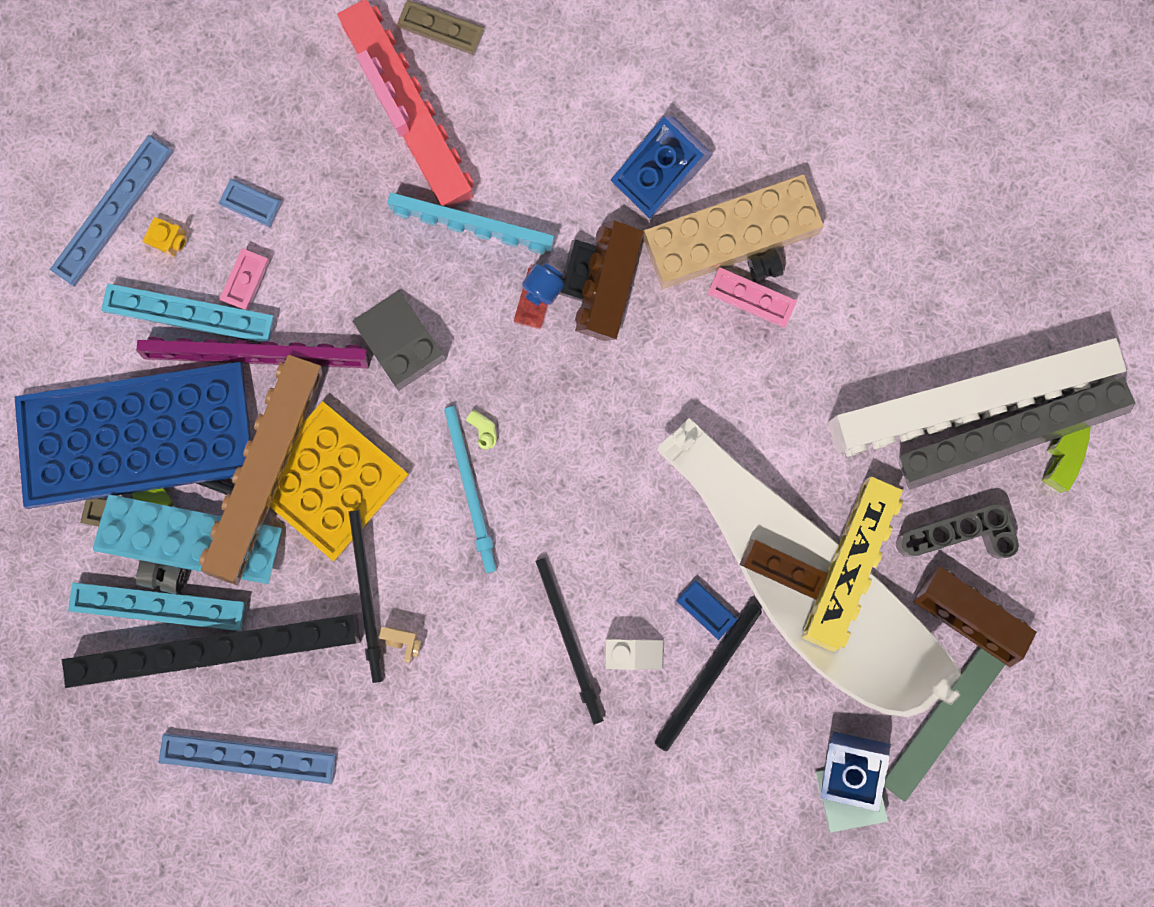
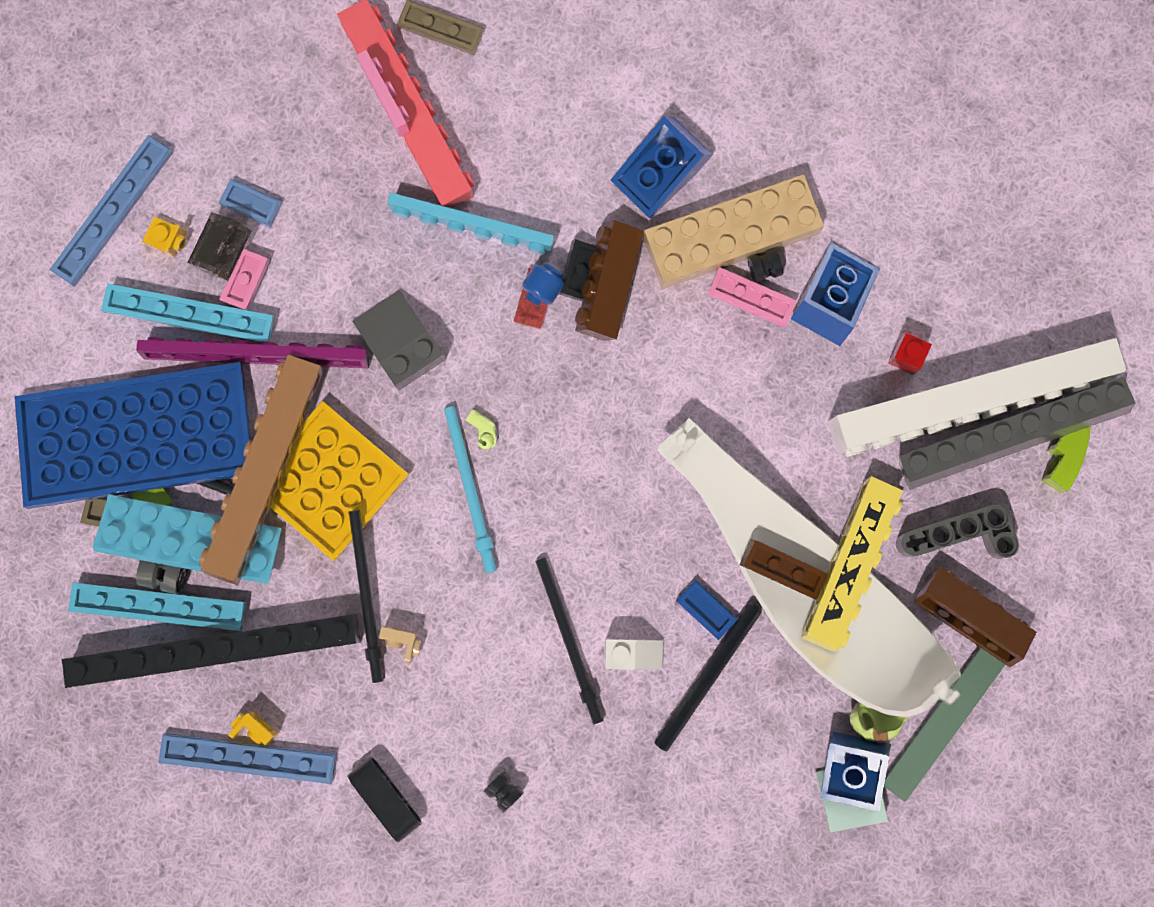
(219, 246): none -> clear smoke brick
(258, 729): none -> yellow bracket
(384, 799): none -> black beam
(505, 793): none -> black wheel
(835, 294): none -> blue slope
(874, 724): none -> yellowish green hair
(909, 353): none -> red brick

